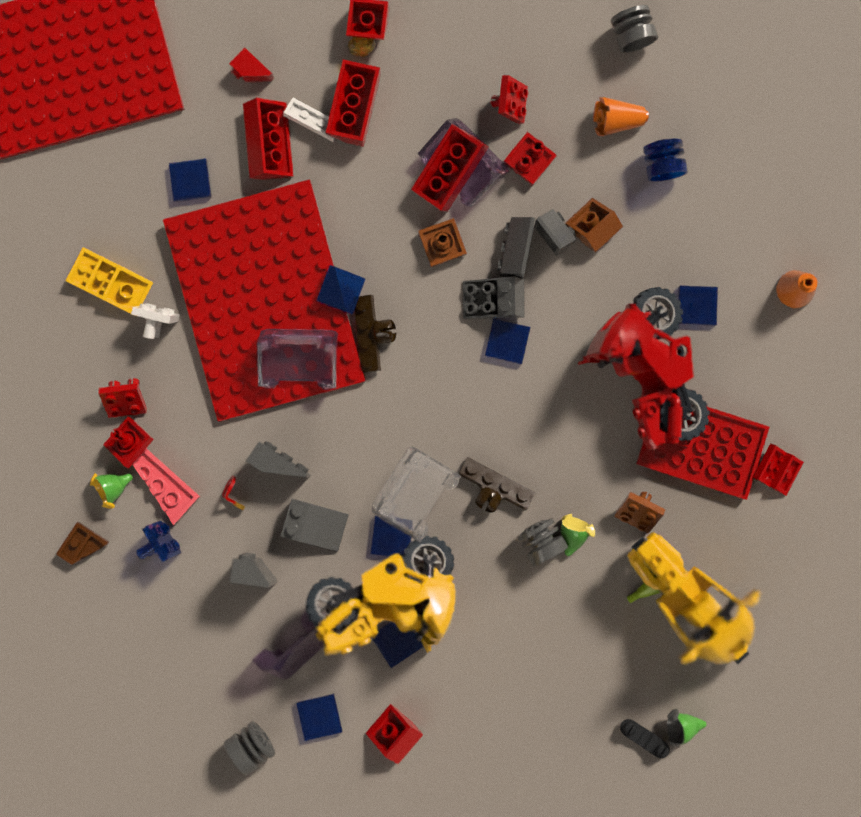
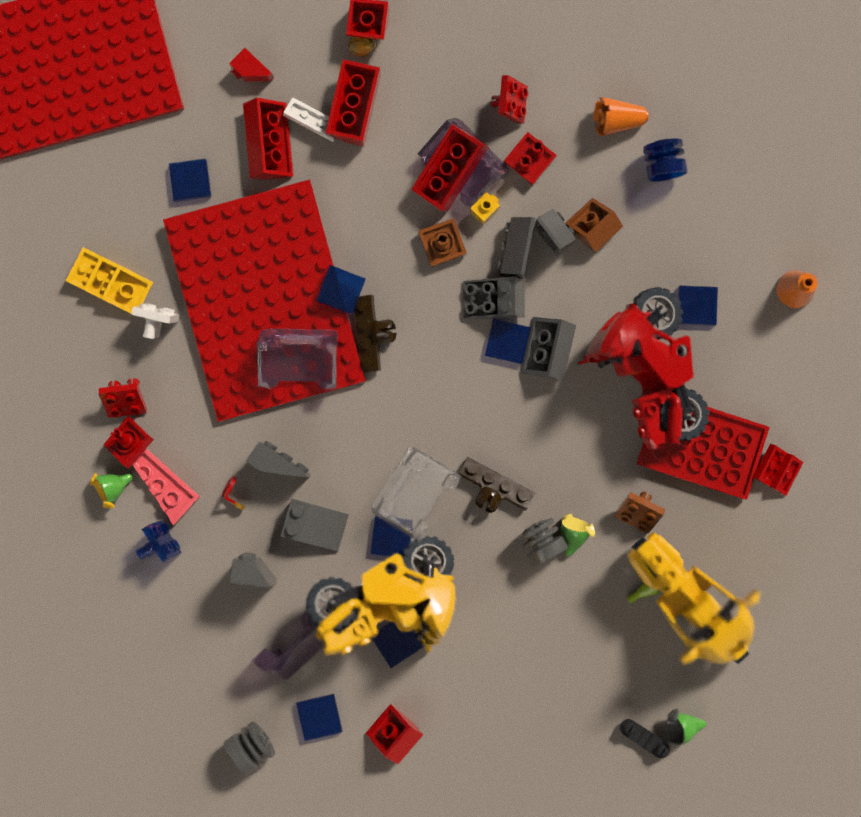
(80, 544): reddish brown wing -> none
(485, 208): none -> yellow brick
(548, 348): none -> dark grey slope
(634, 28): dark grey wheel -> none

